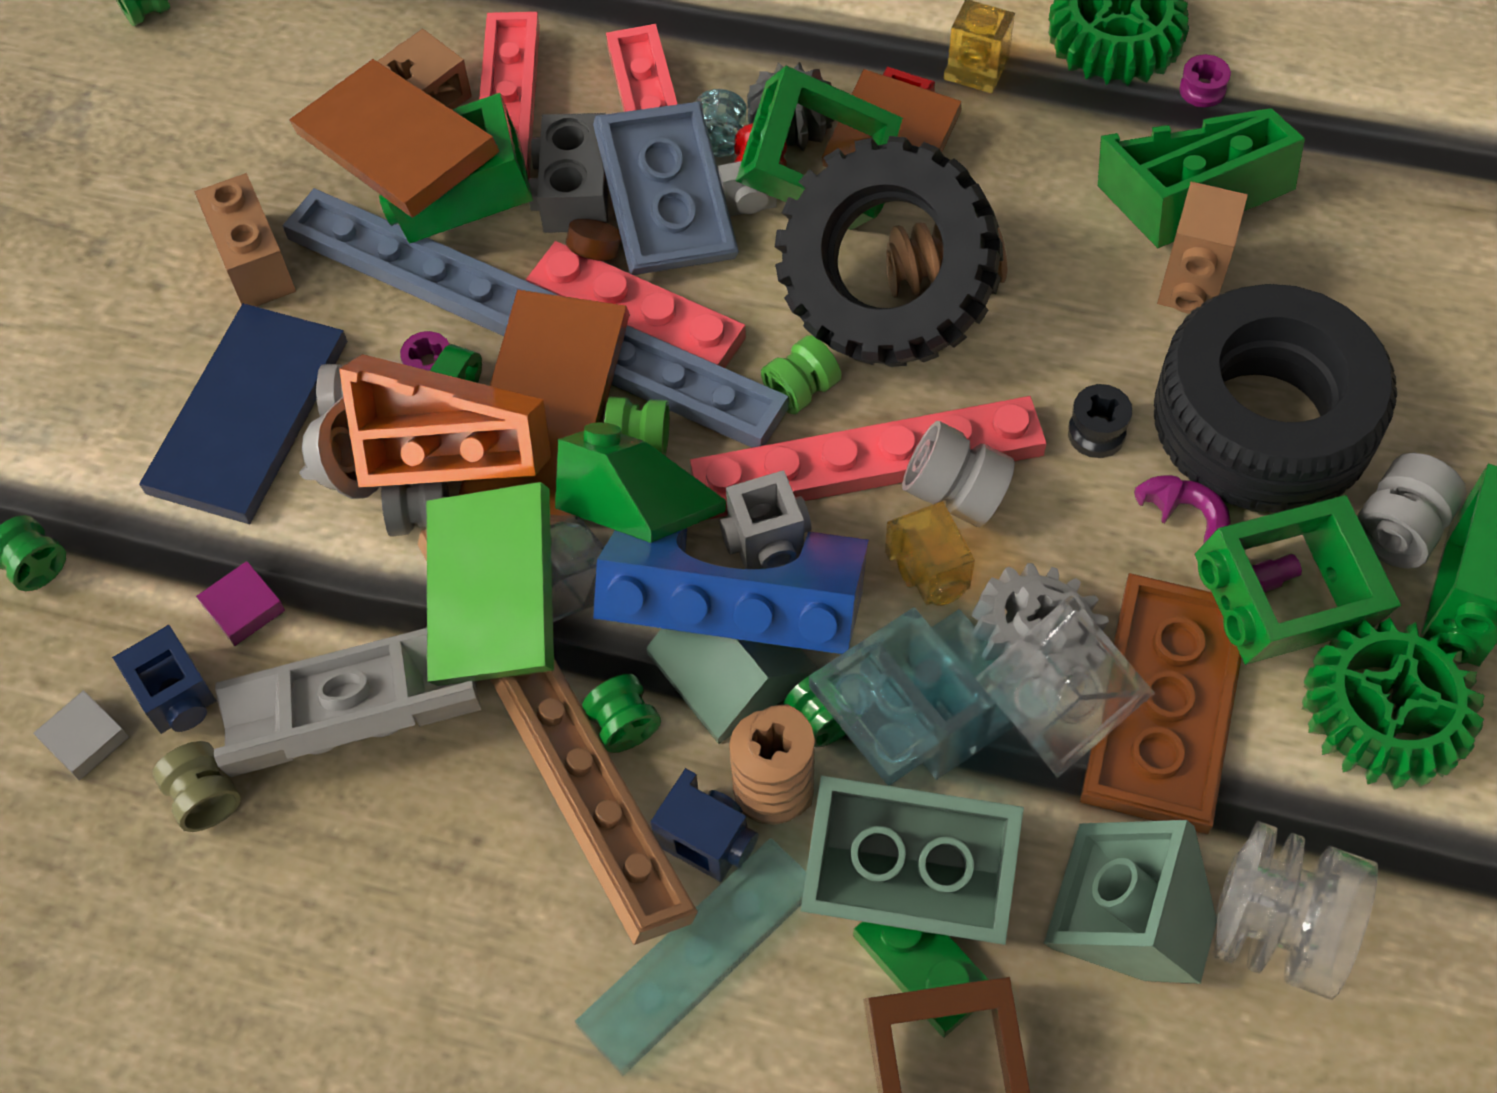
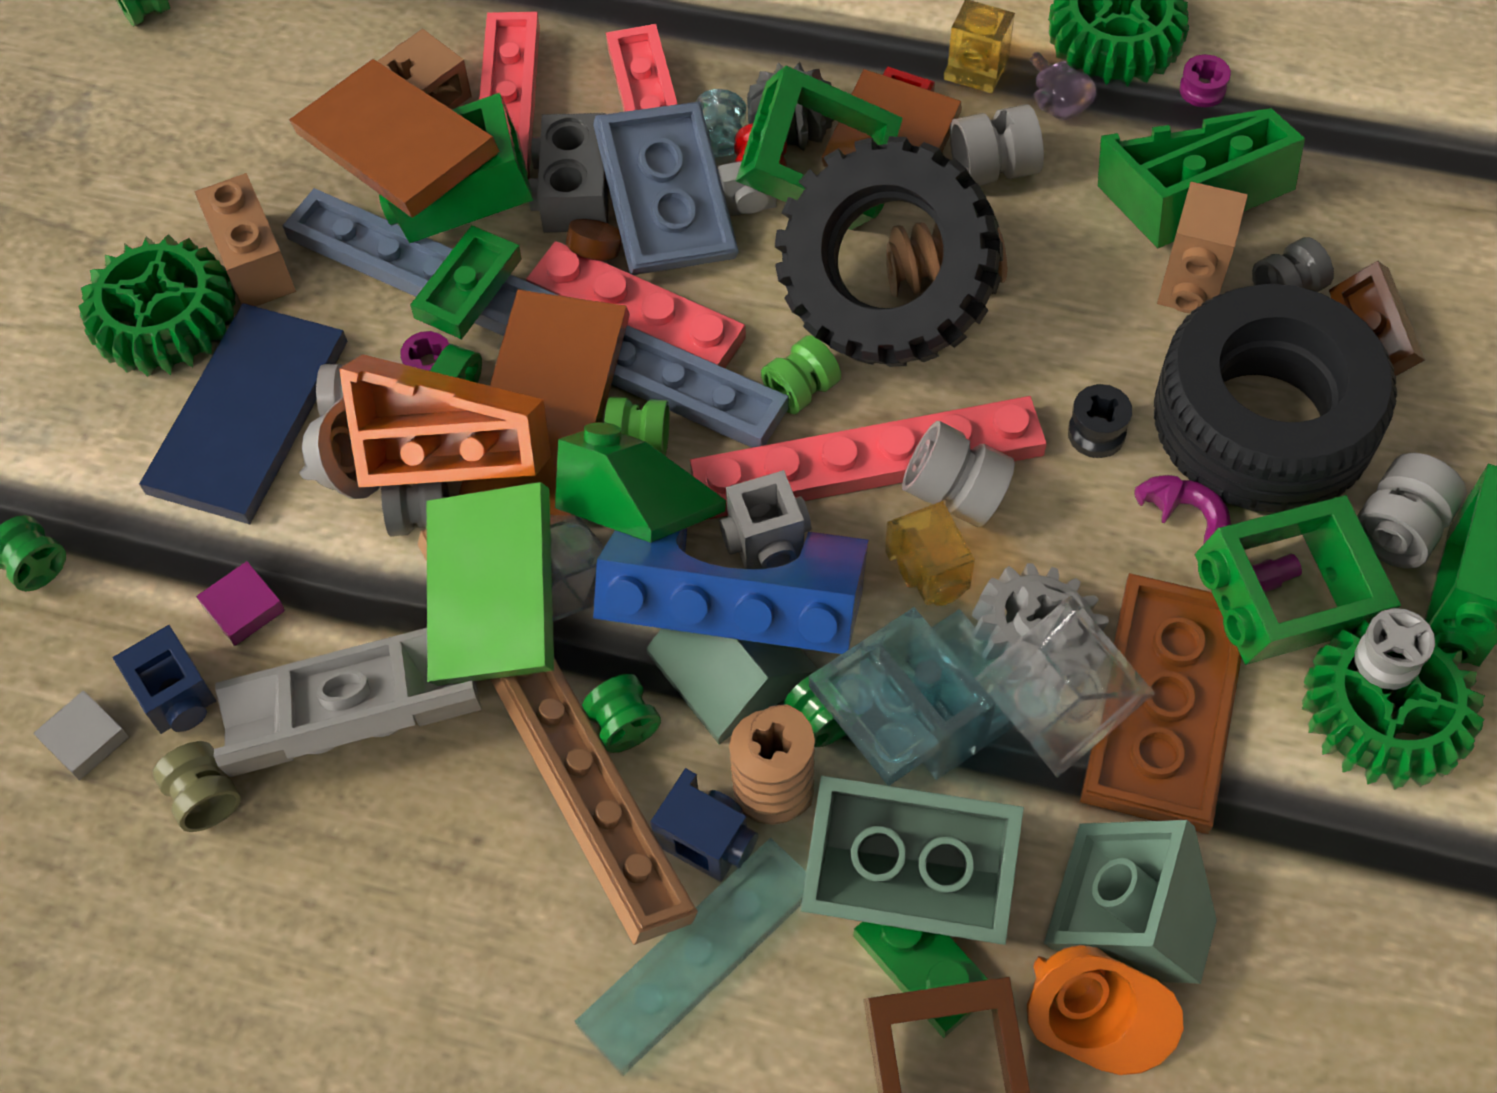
(150, 292): none -> green gear
(466, 282): none -> green plate
(1004, 144): none -> light grey wheel
(1061, 88): none -> piece
(1103, 1011): none -> orange piece
(1301, 265): none -> dark grey wheel
(1307, 913): clear wheel -> none
(1377, 302): none -> reddish brown plate
(1397, 632): none -> light grey wheel

